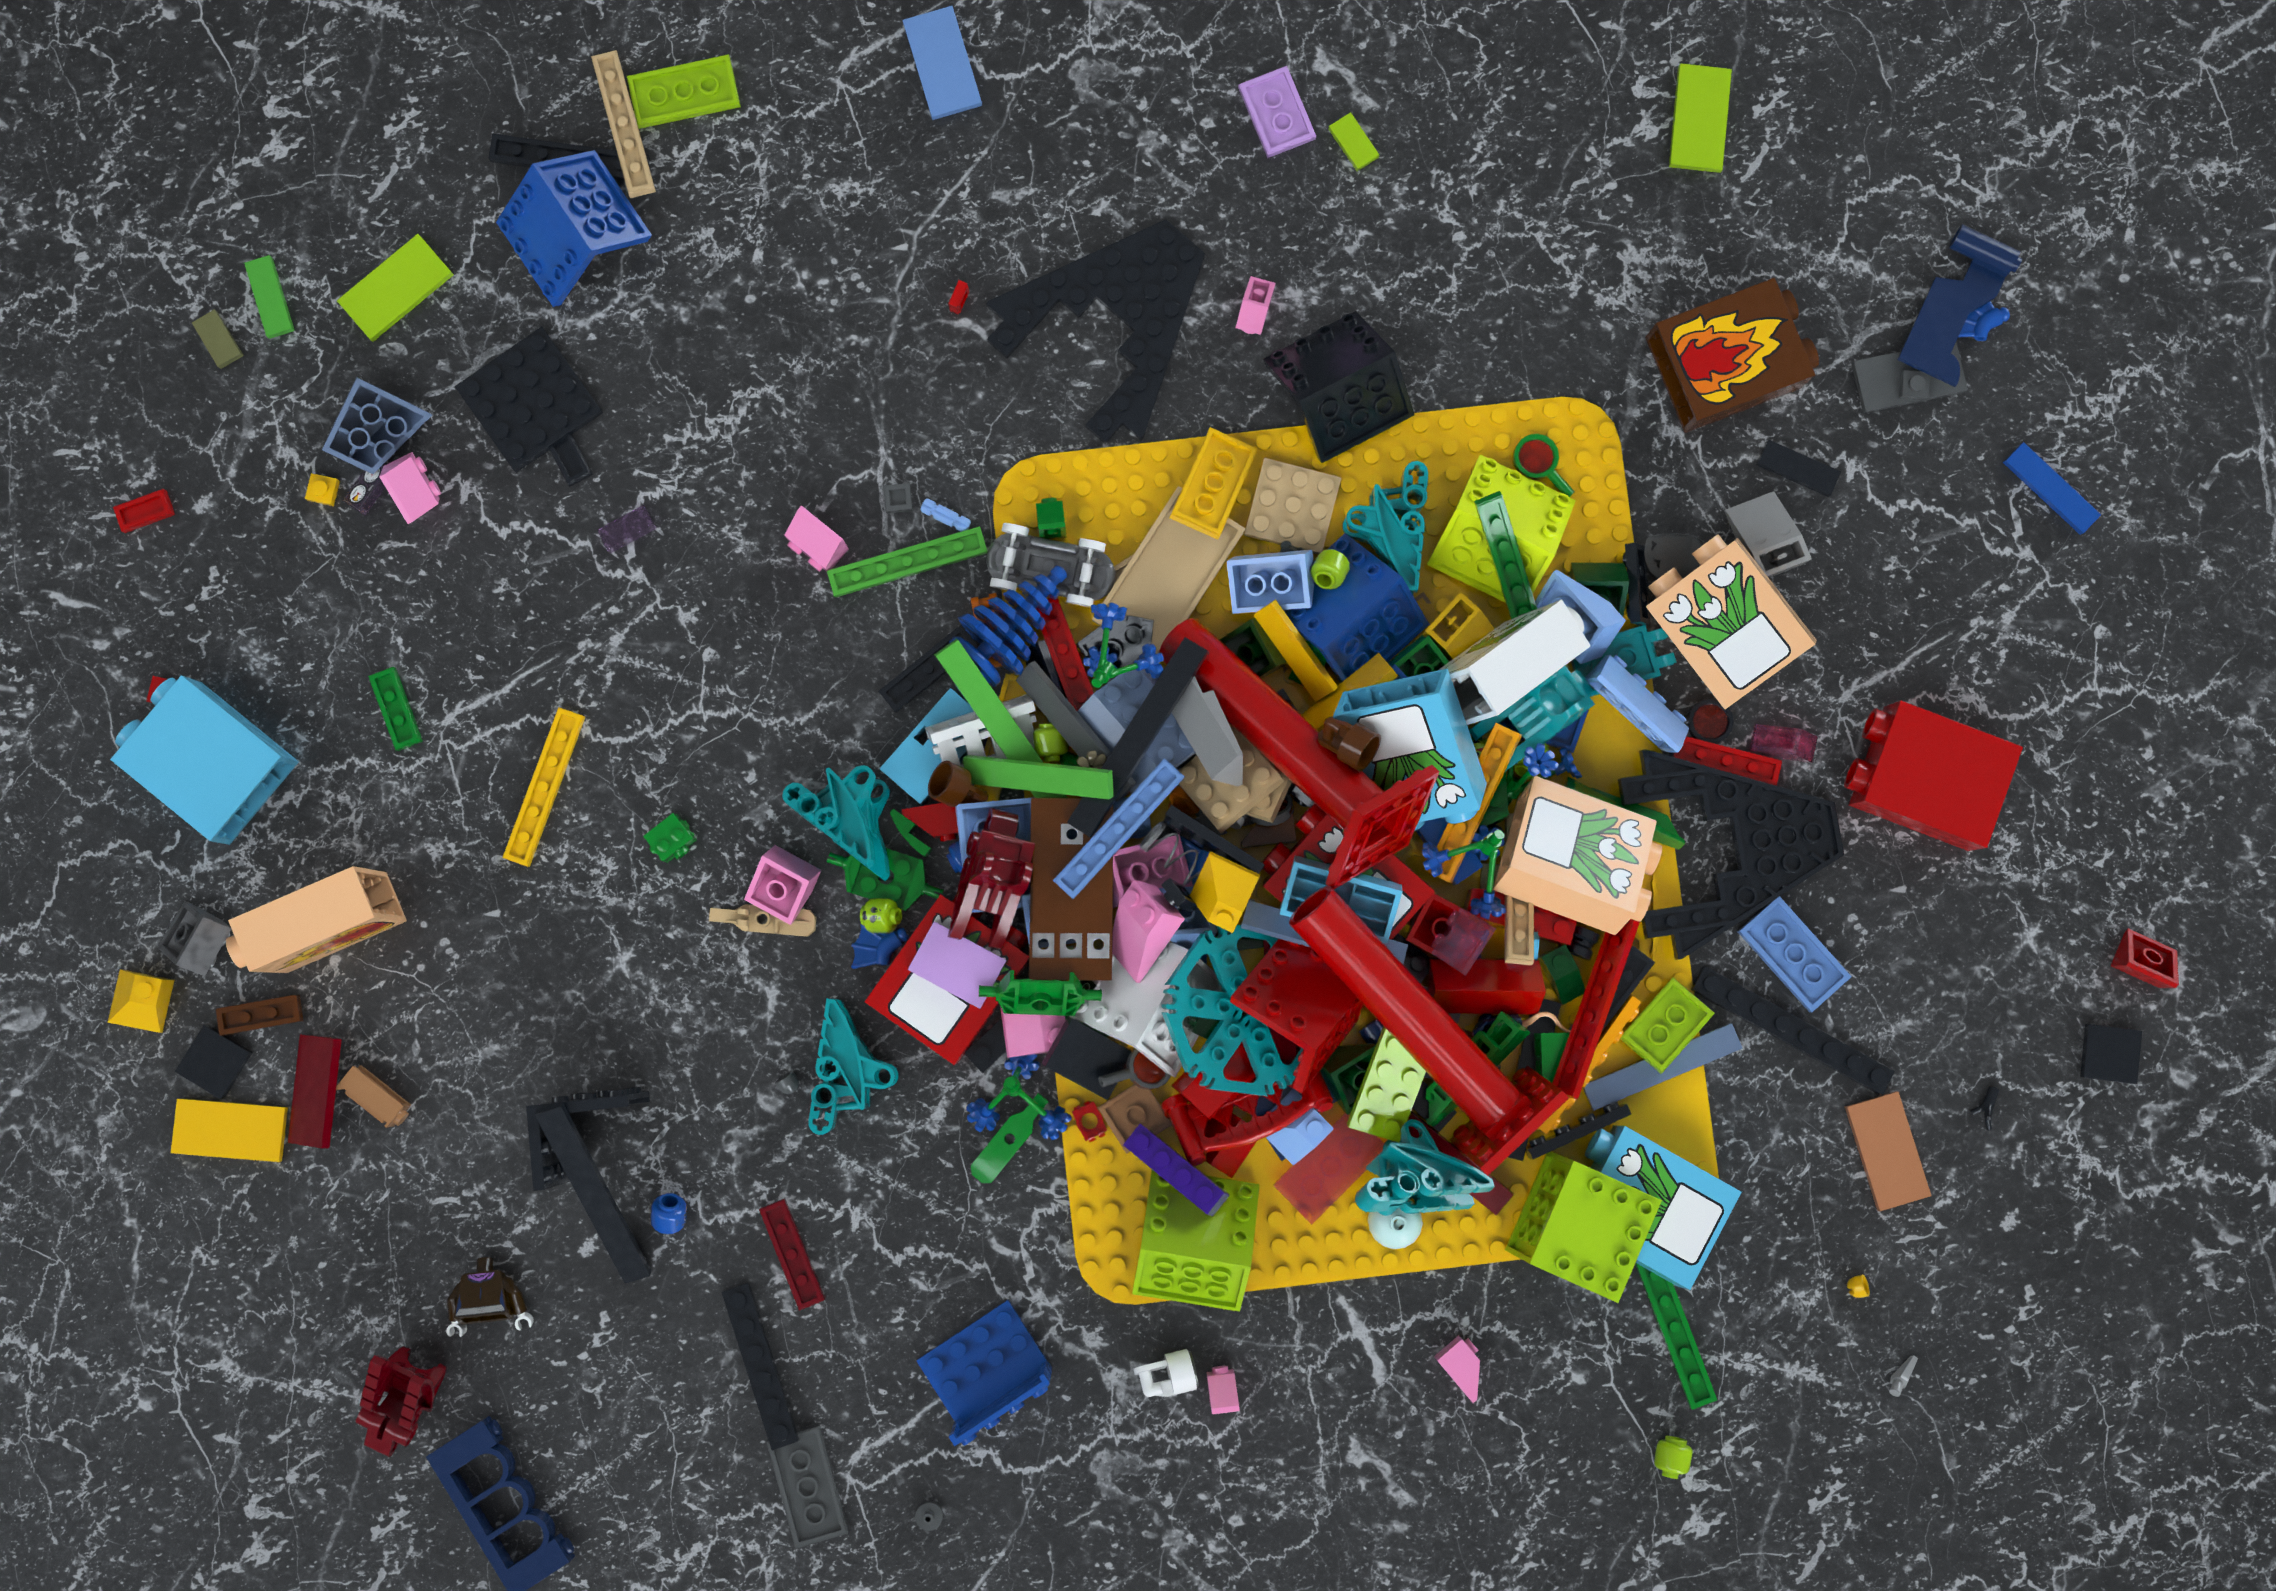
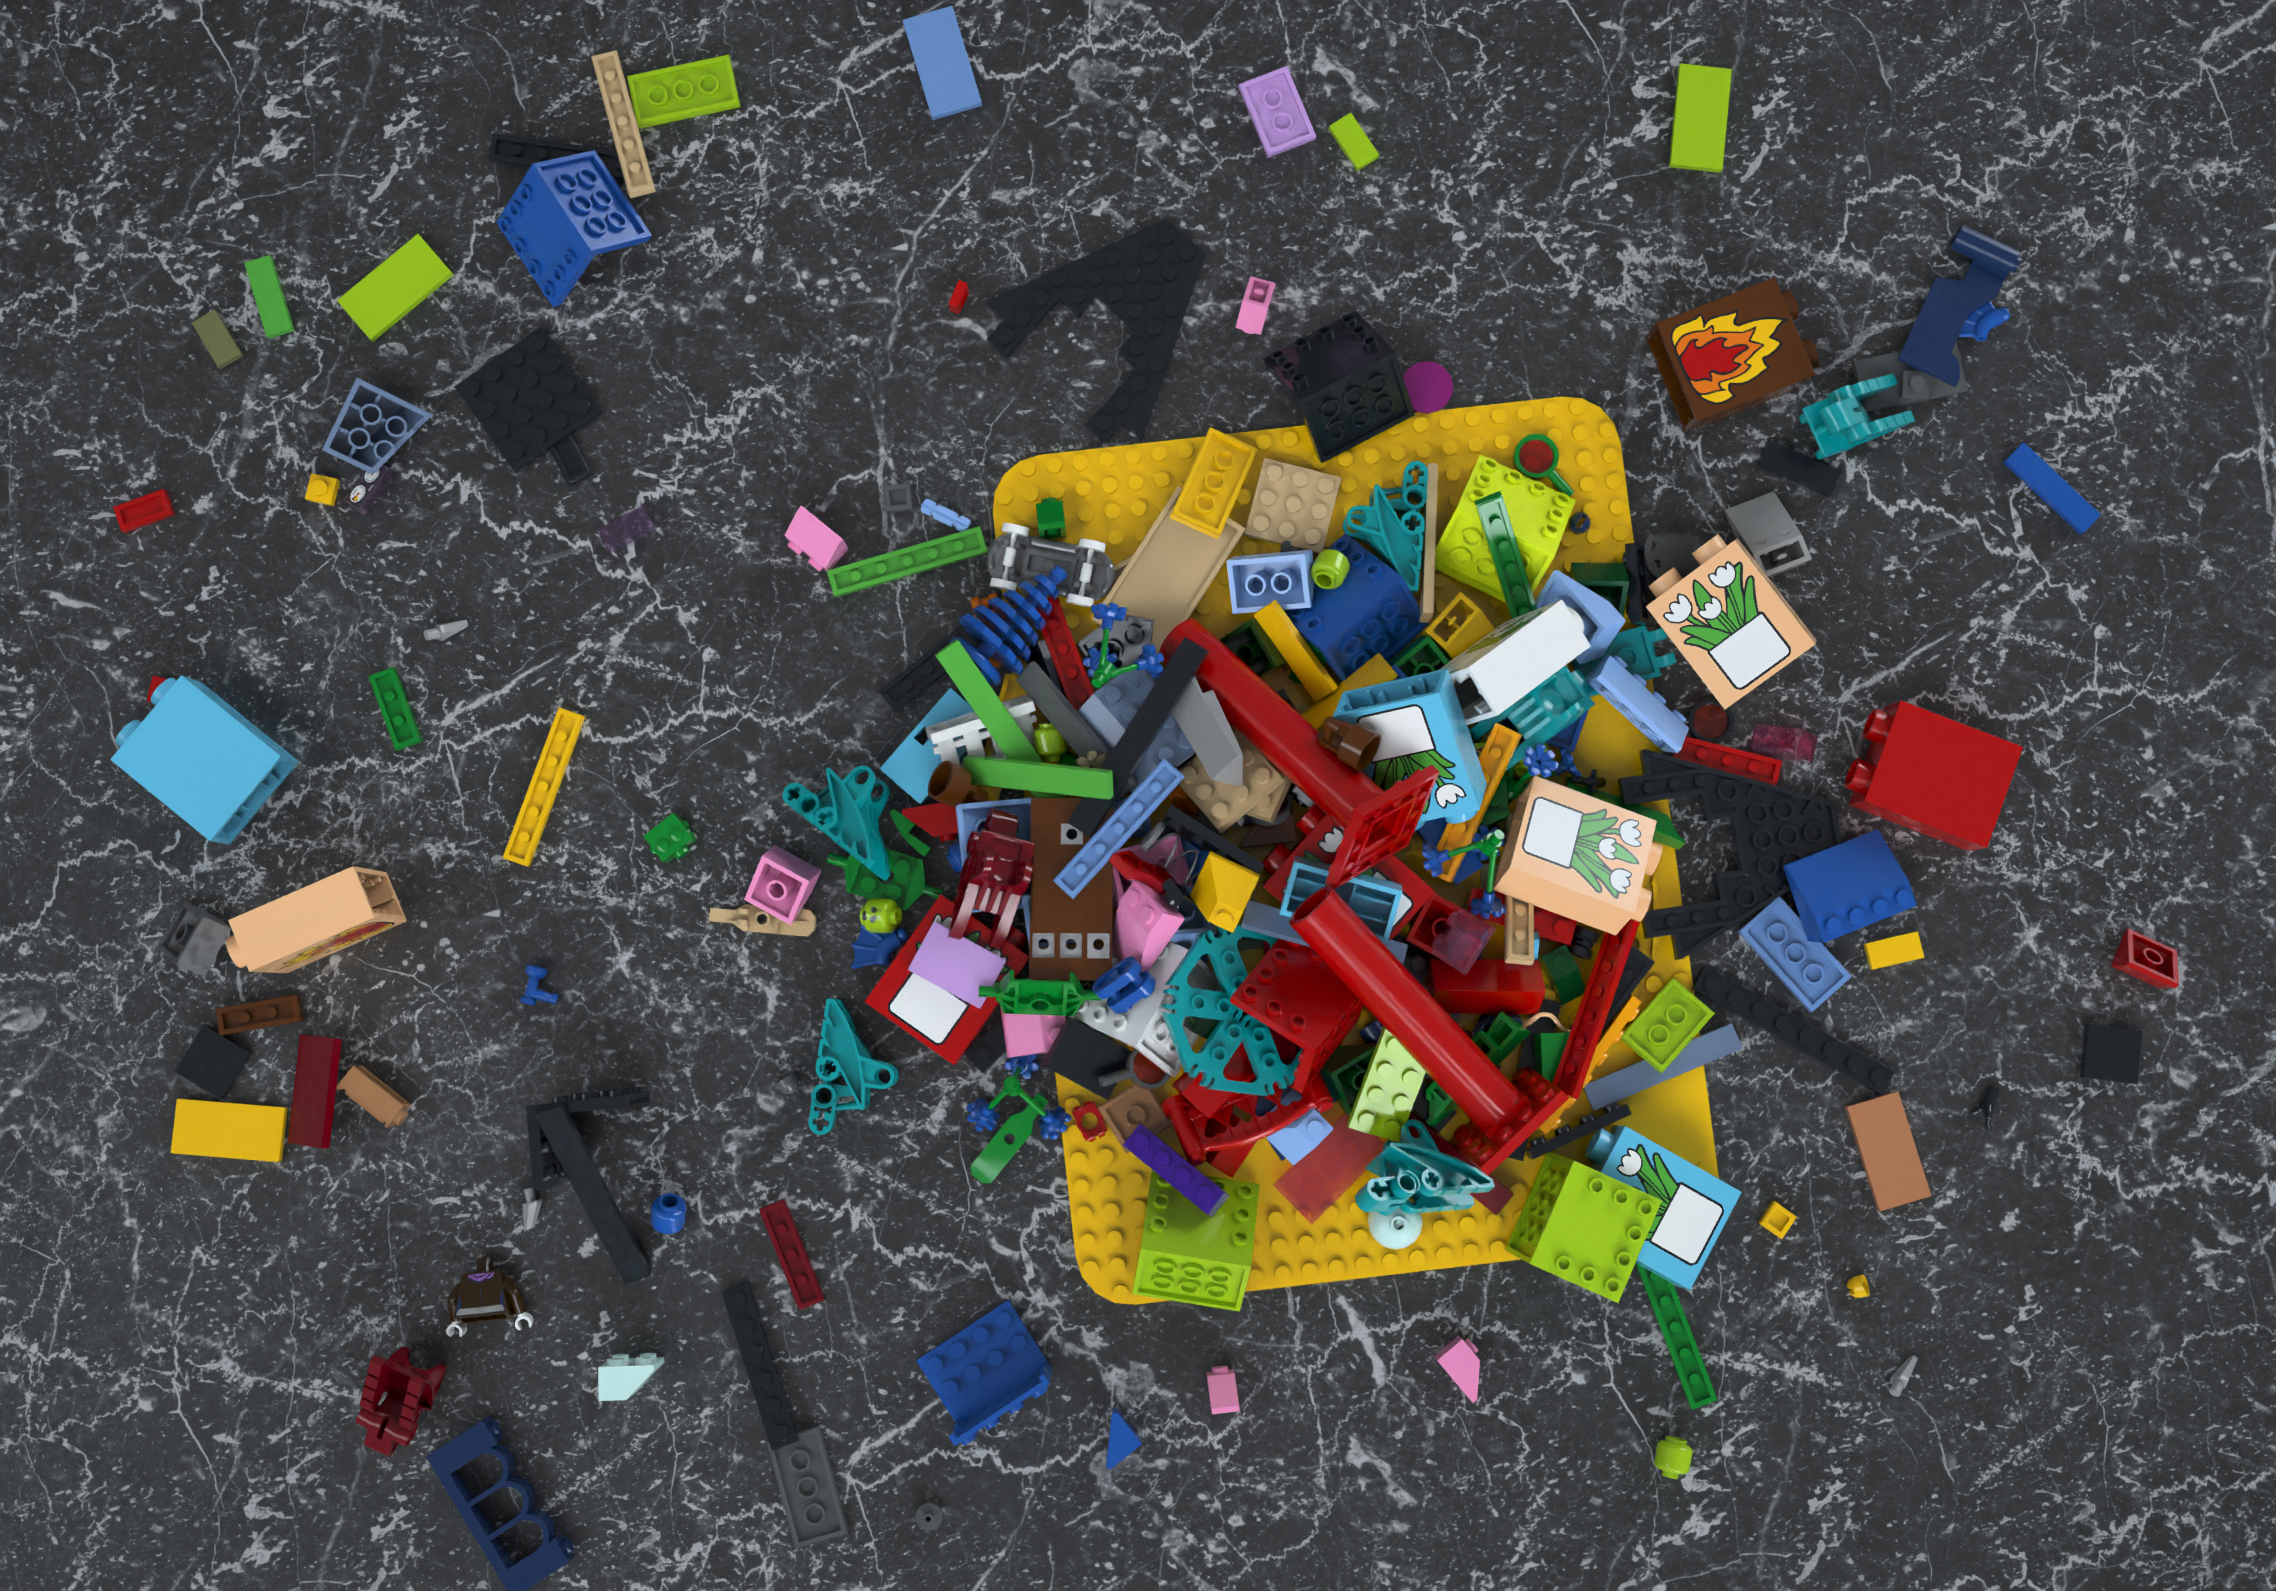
(141, 1001): yellow slope -> none
(410, 486): bright pink slope -> none
(445, 630): none -> light grey bar
(530, 1209): none -> light grey bar
(533, 994): none -> blue piece
(624, 1376): none -> light aqua slope
(1122, 1439): none -> blue slope
(1124, 985): none -> blue brick
(1135, 868): none -> red tile
(1180, 1371): white piece -> none
(1428, 387): none -> magenta tile
(1429, 546): none -> tan tile
(1574, 519): none -> hinge
(1591, 782): none -> black bar
(1777, 1219): none -> yellow tile
(1842, 420): none -> teal piece
(1848, 887): none -> blue slope
(1893, 950): none -> yellow tile

